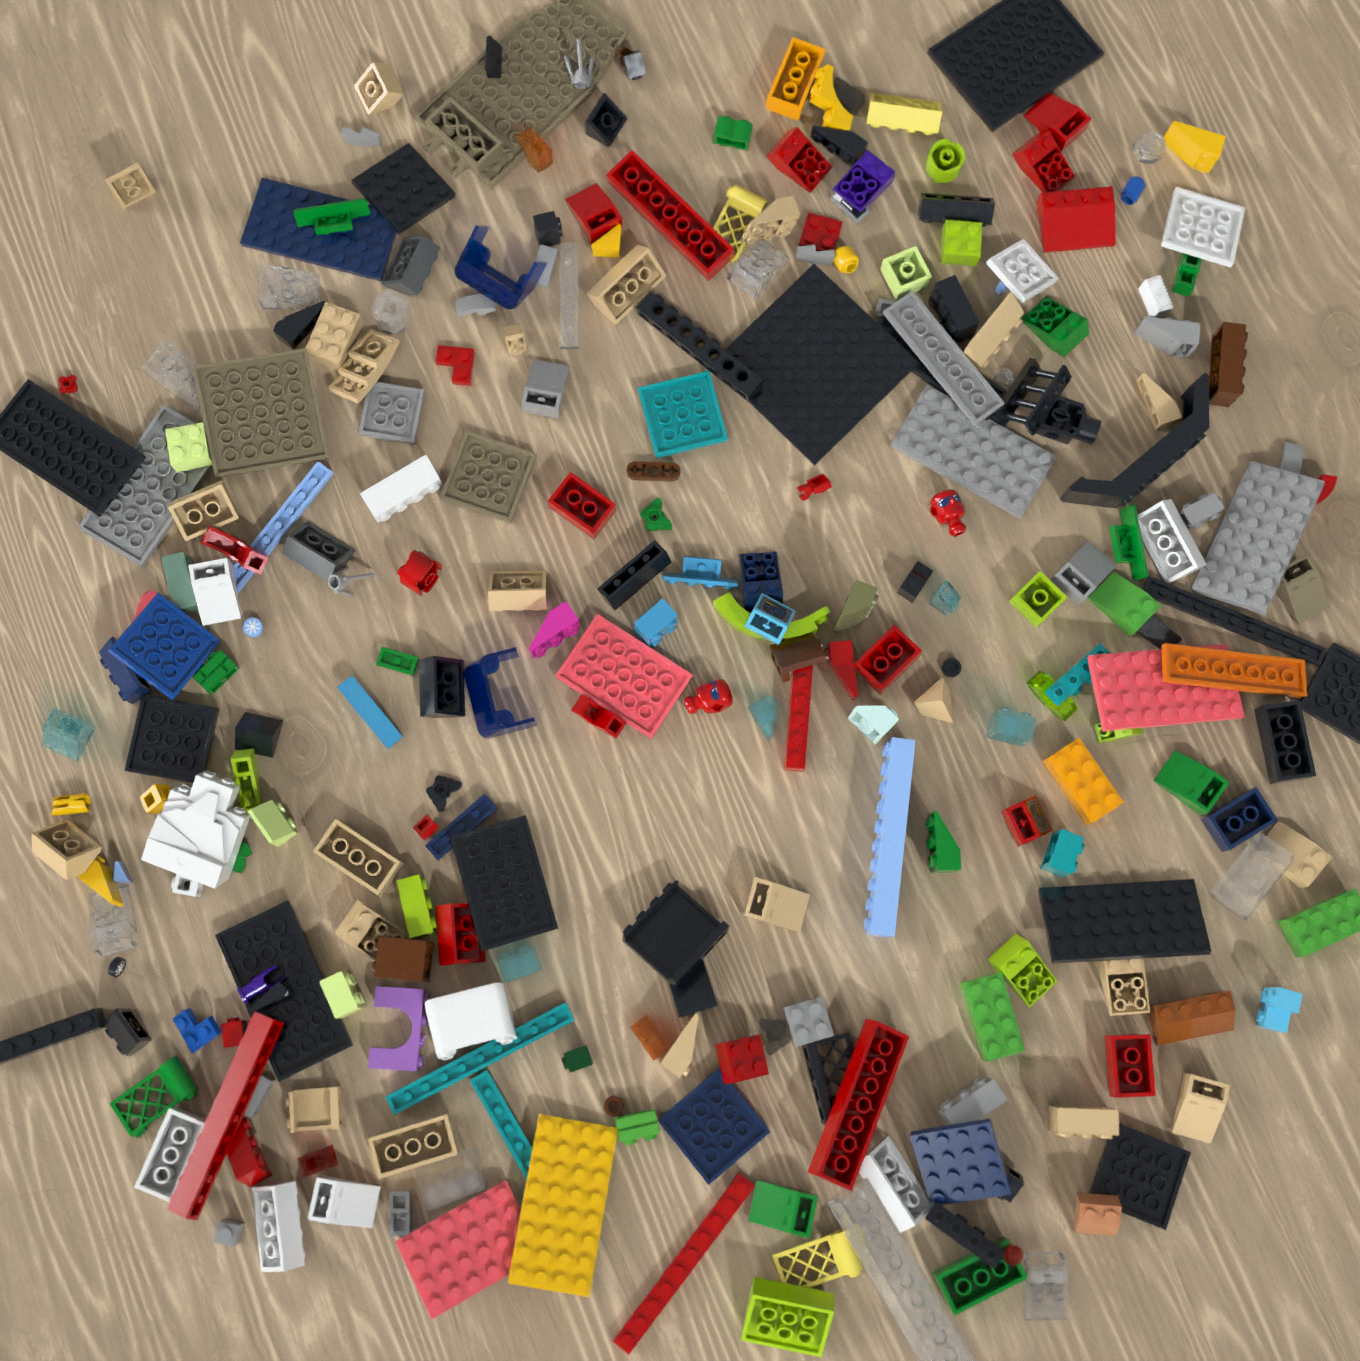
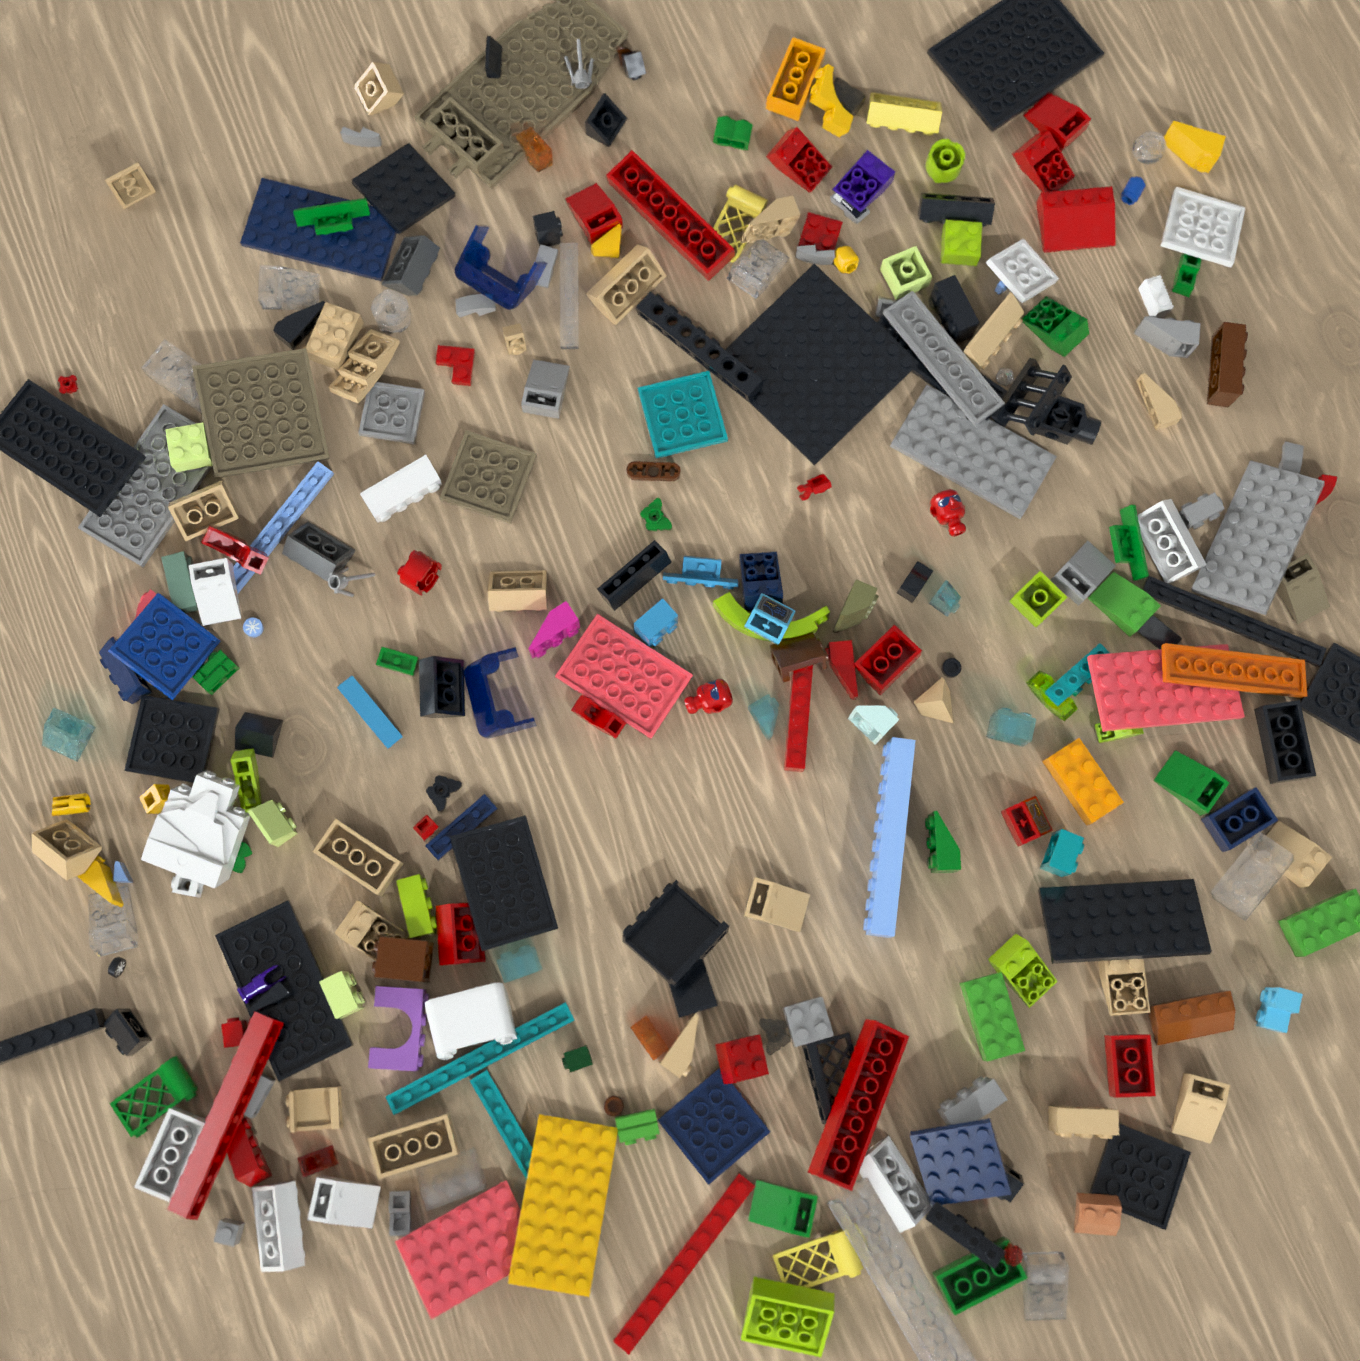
(195, 1033): blue plate -> none
(582, 505): red brick -> none
(840, 142): black slope -> none
(1154, 461): black slope -> none

